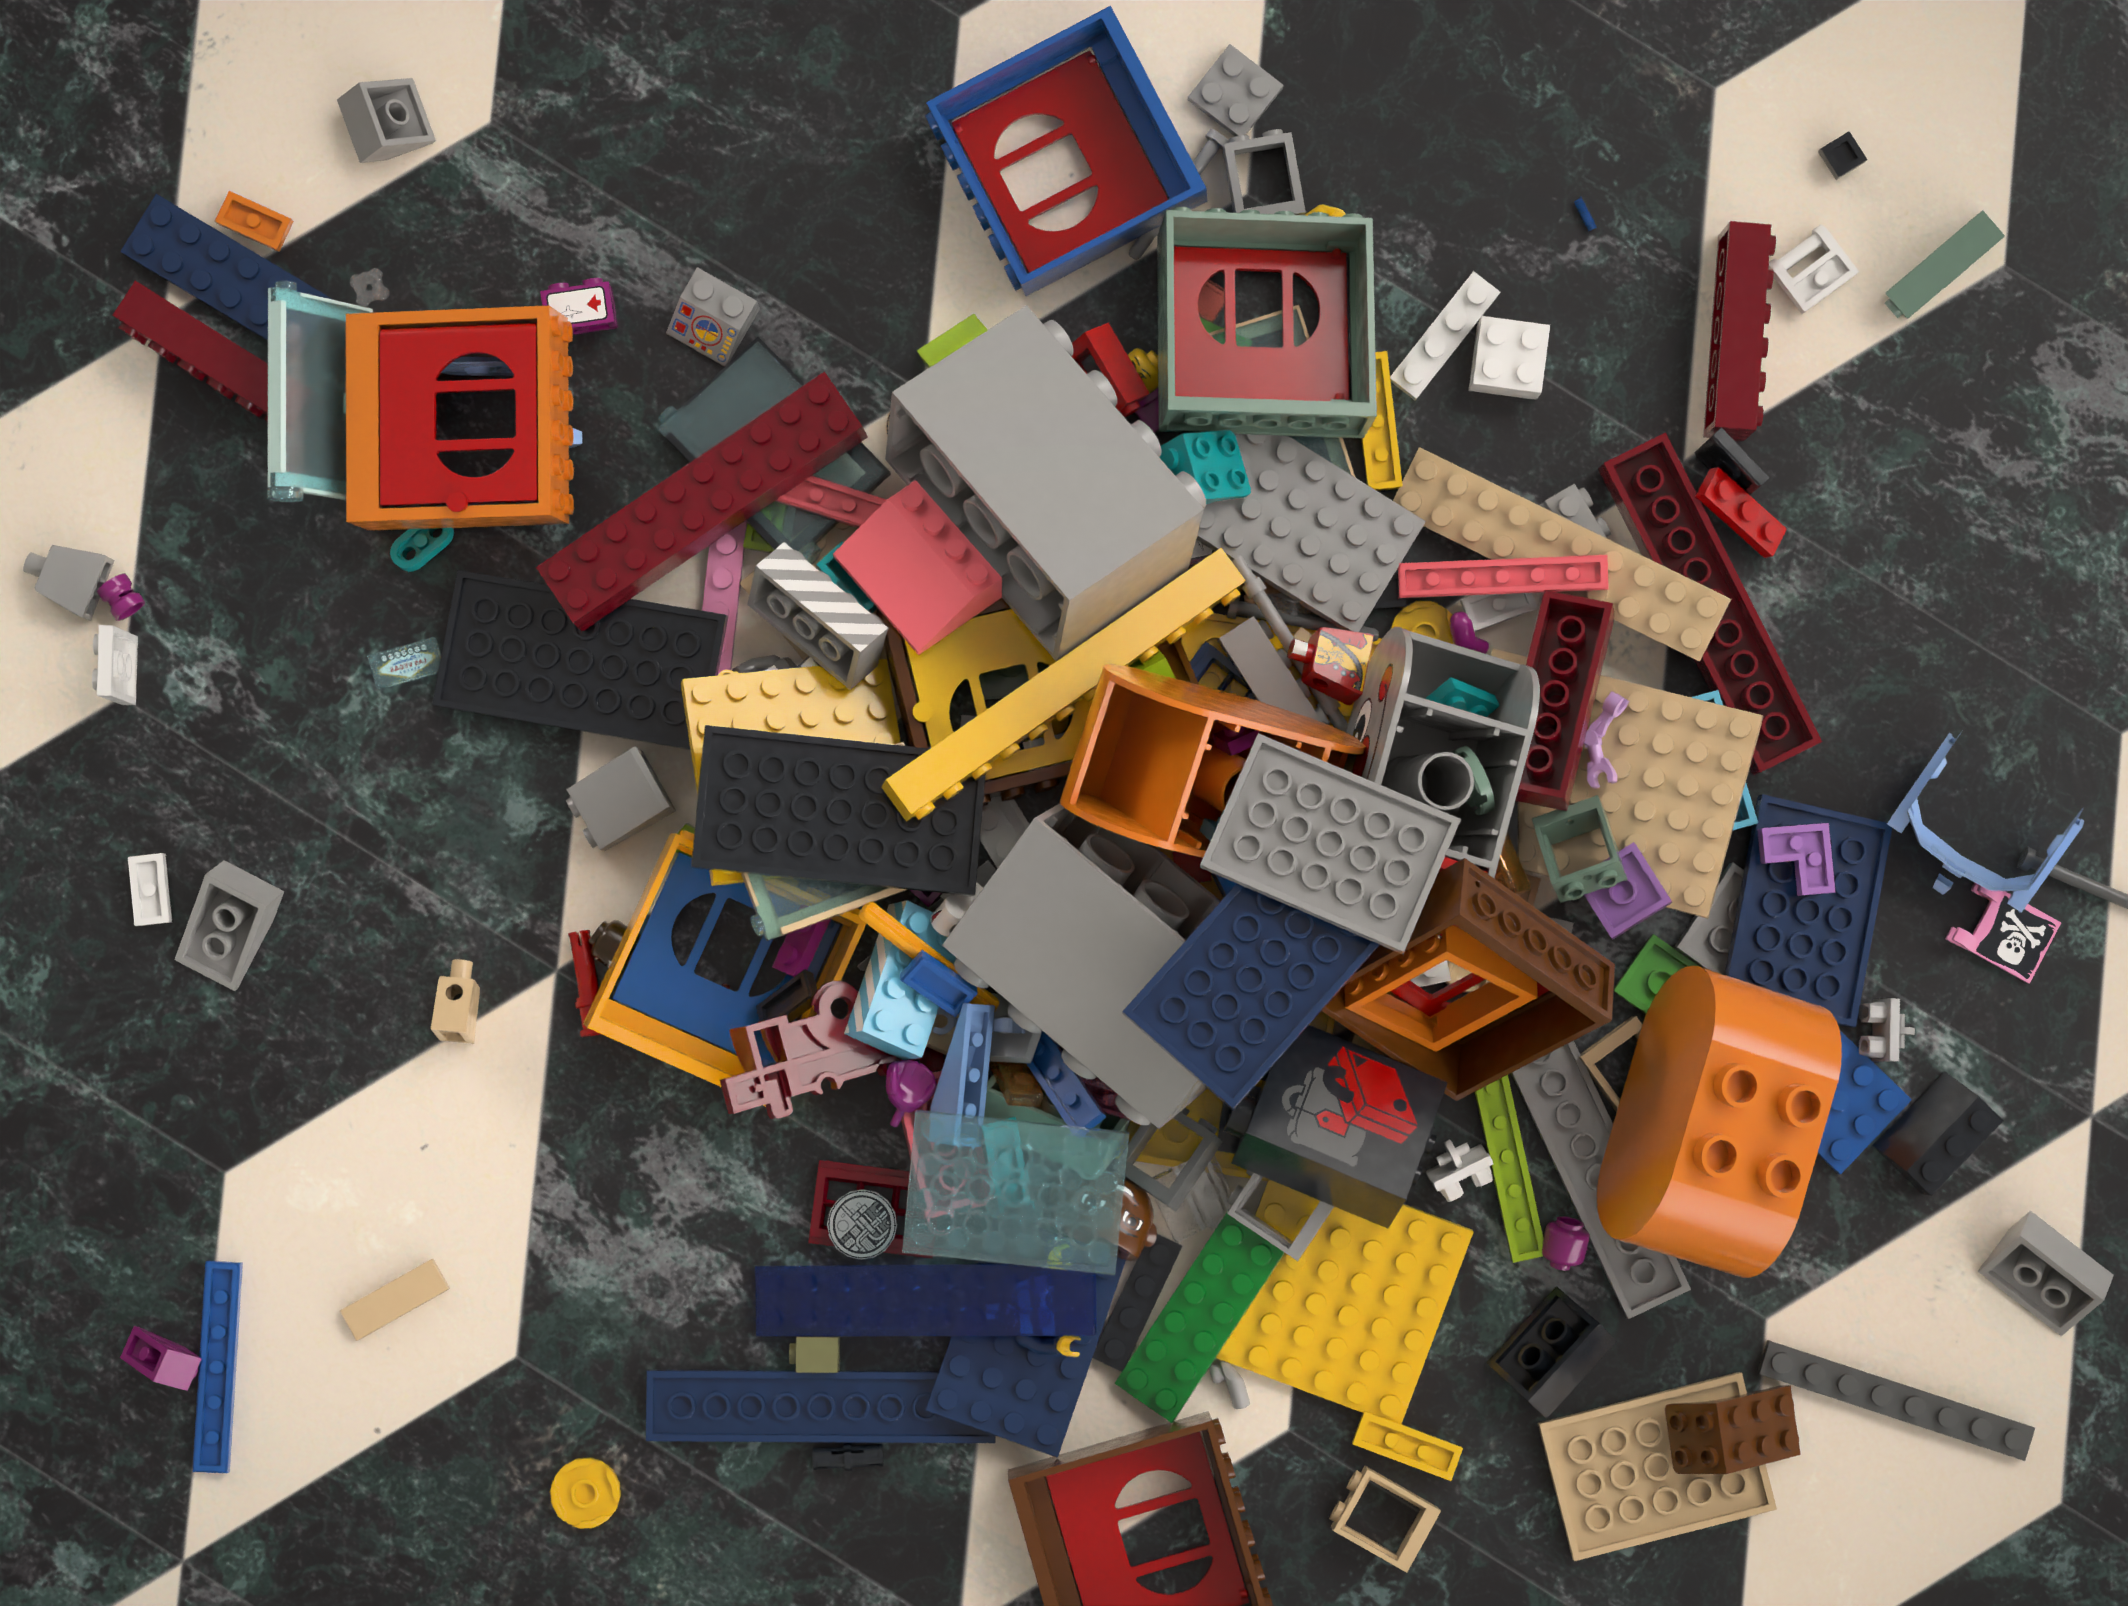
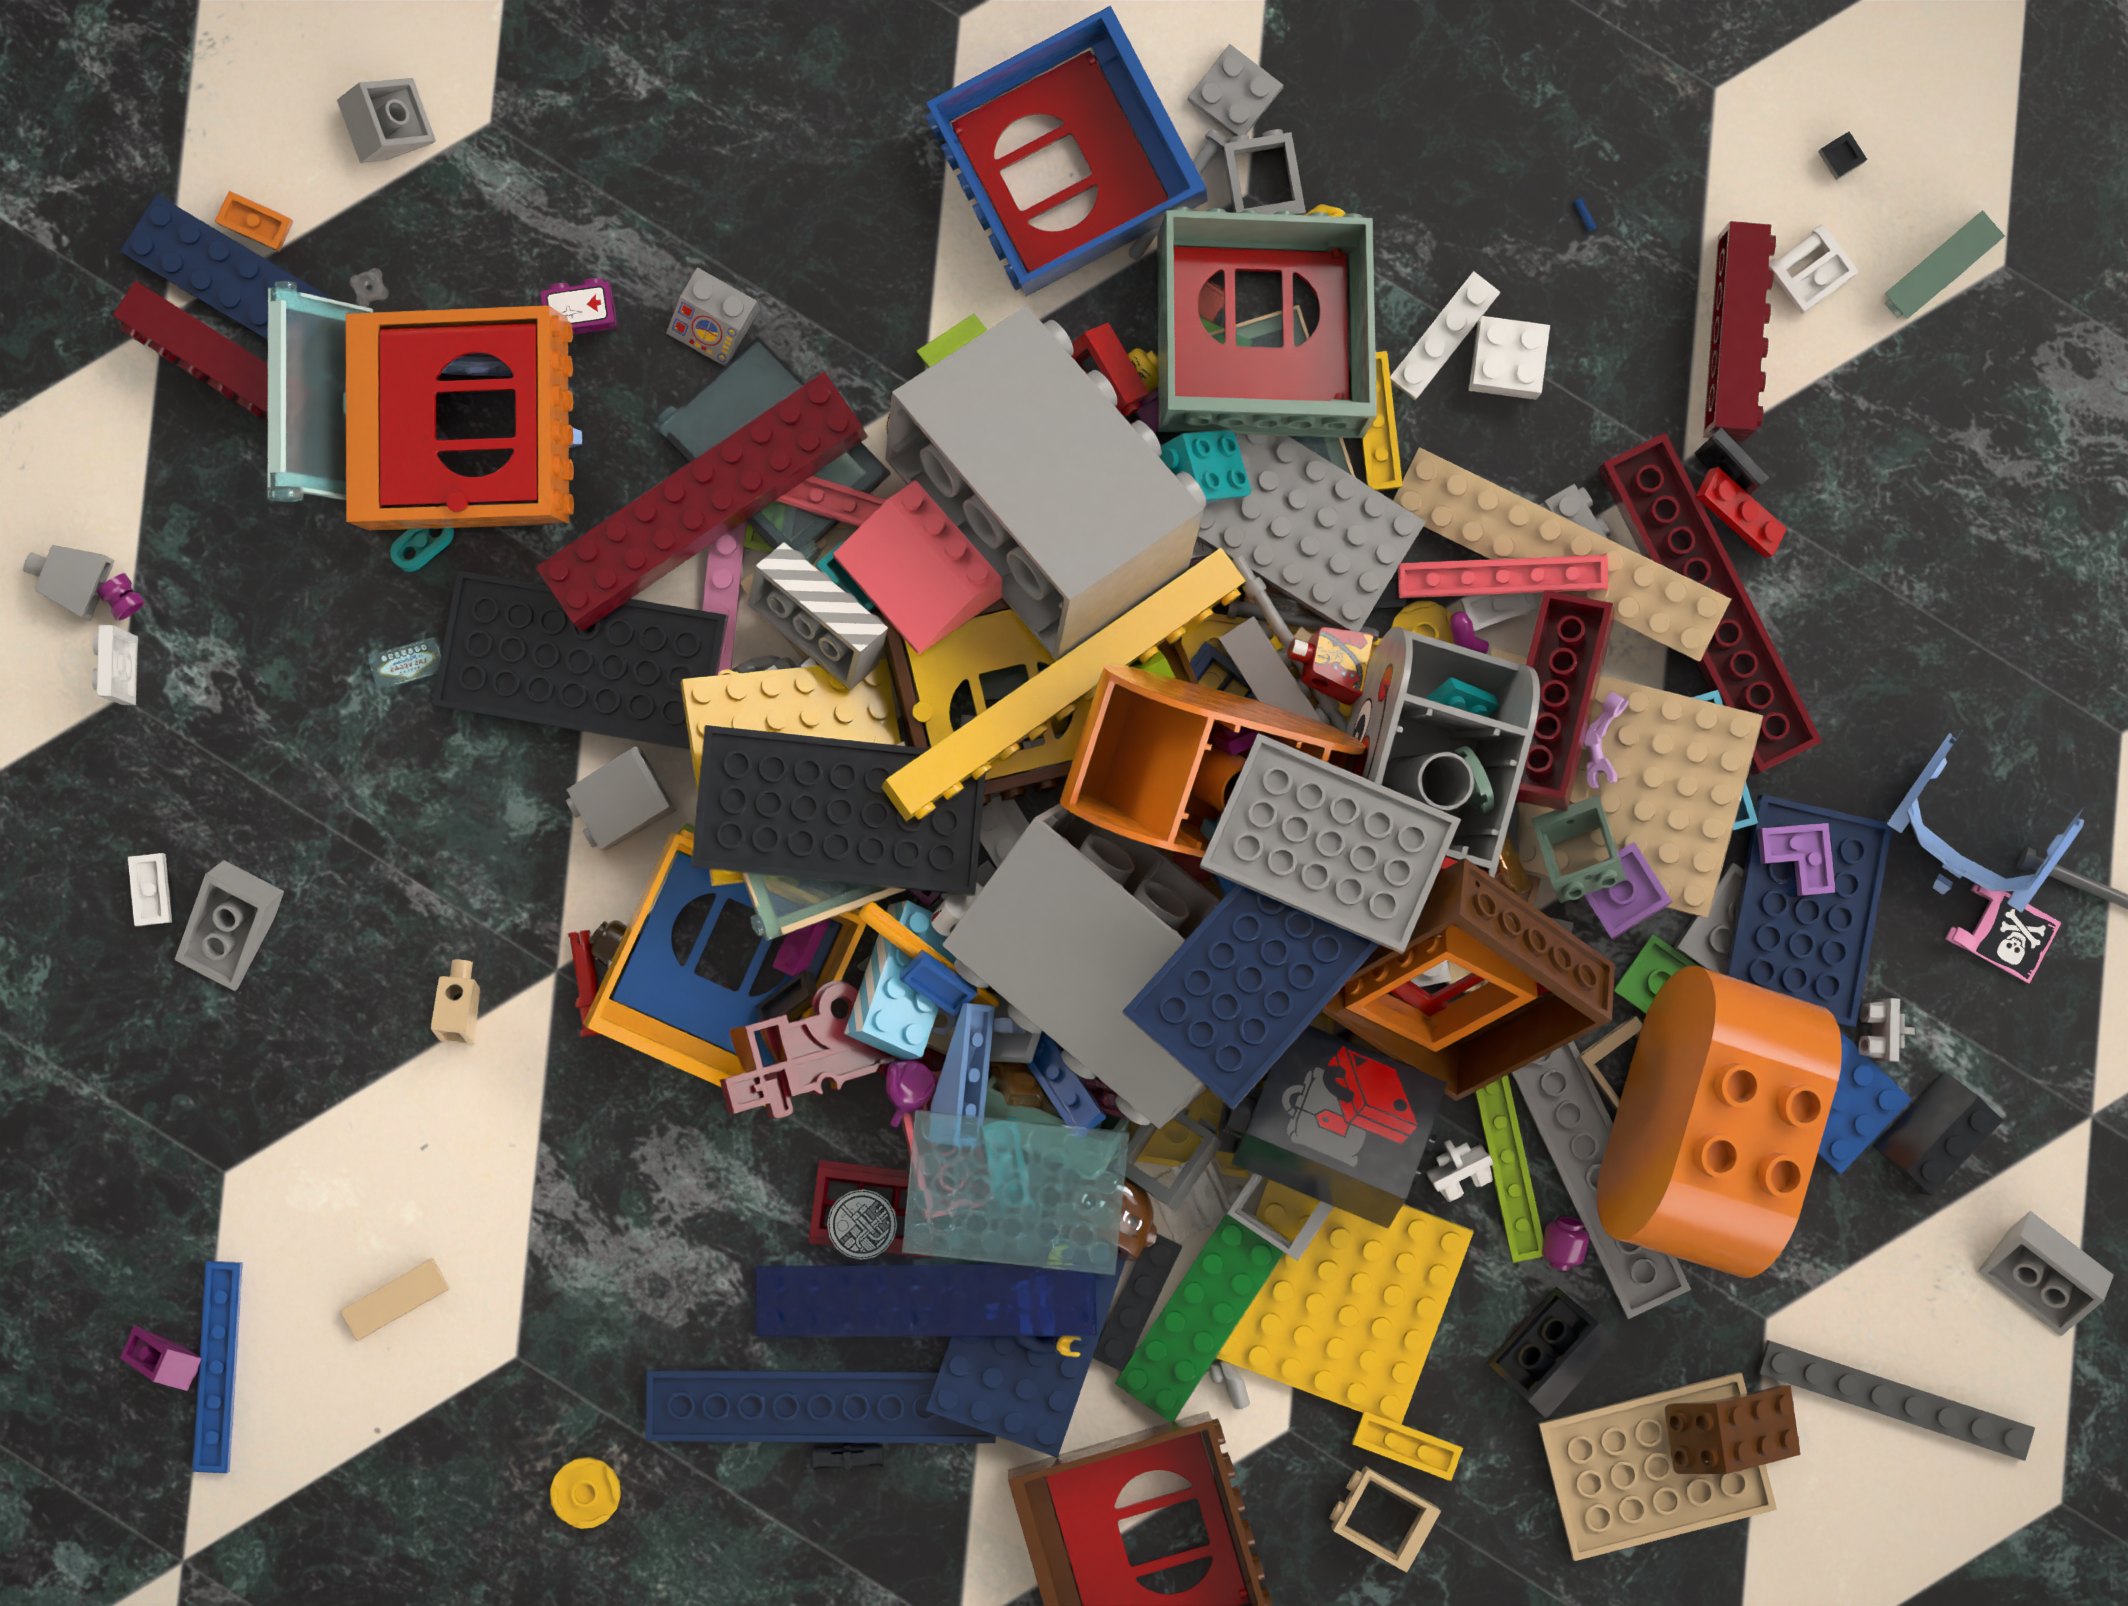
(815, 1354): olive brick -> none

